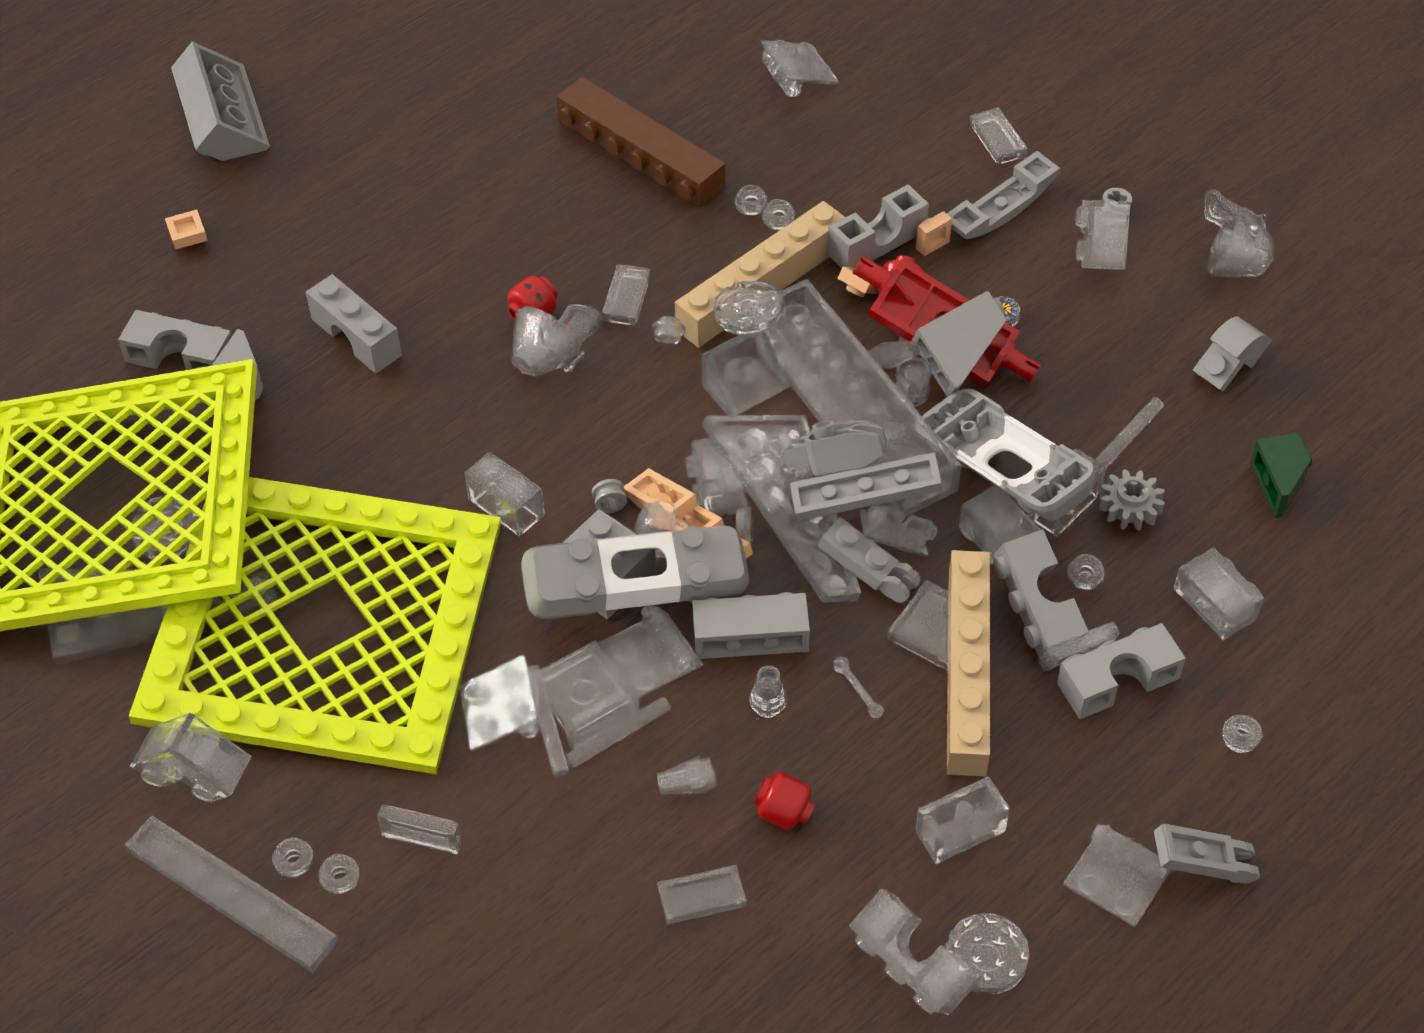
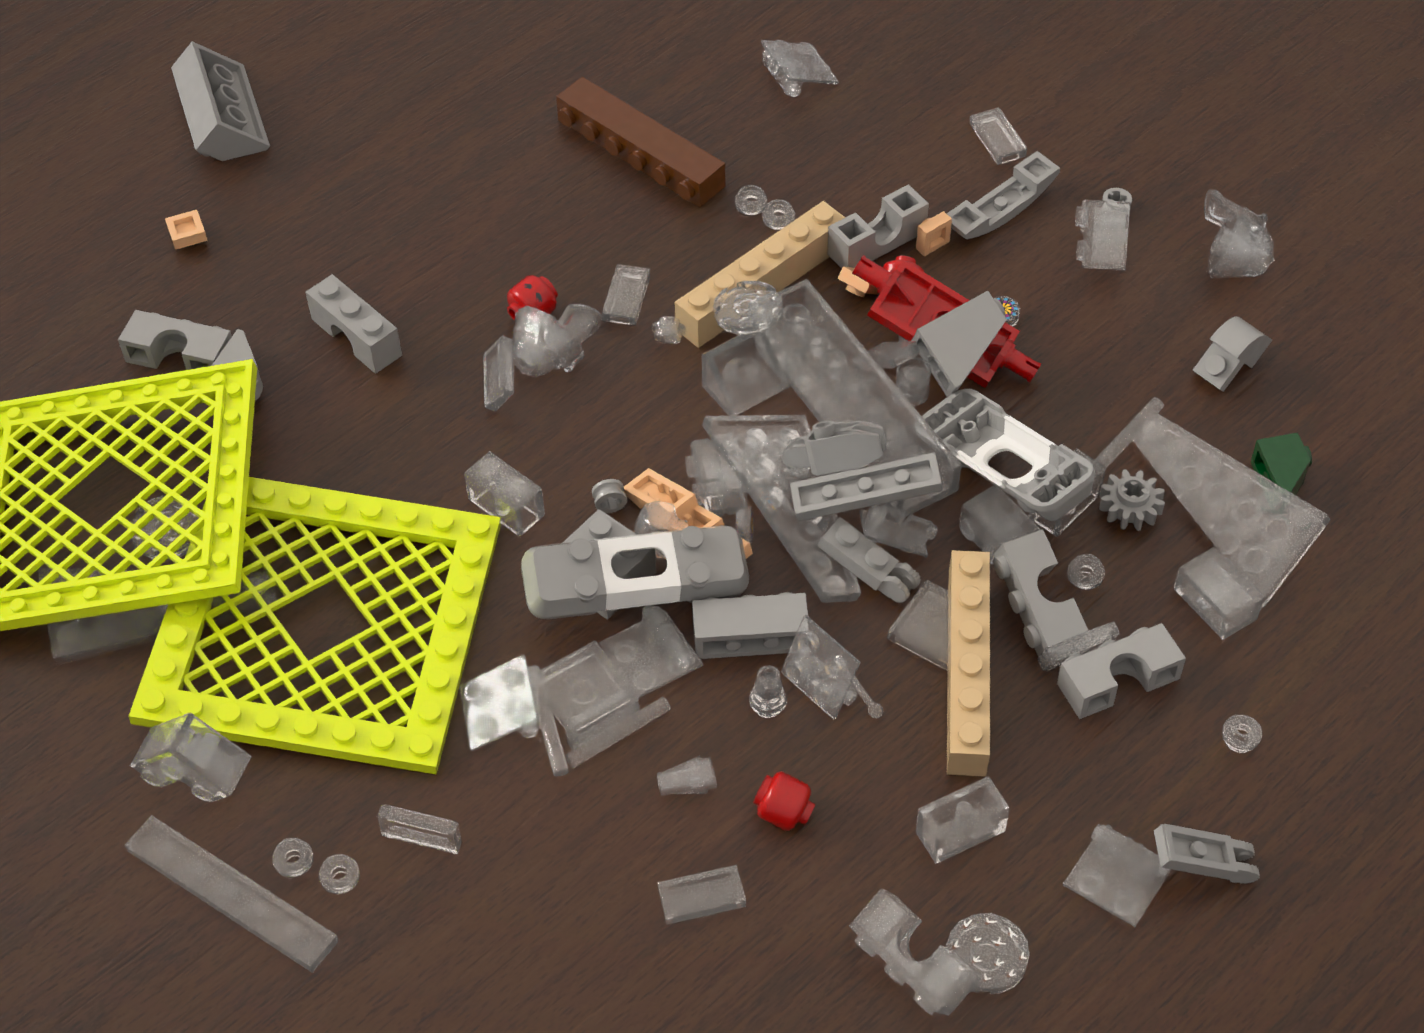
(498, 373): none -> clear tile
(821, 668): none -> clear hinge
(1237, 509): none -> clear wing

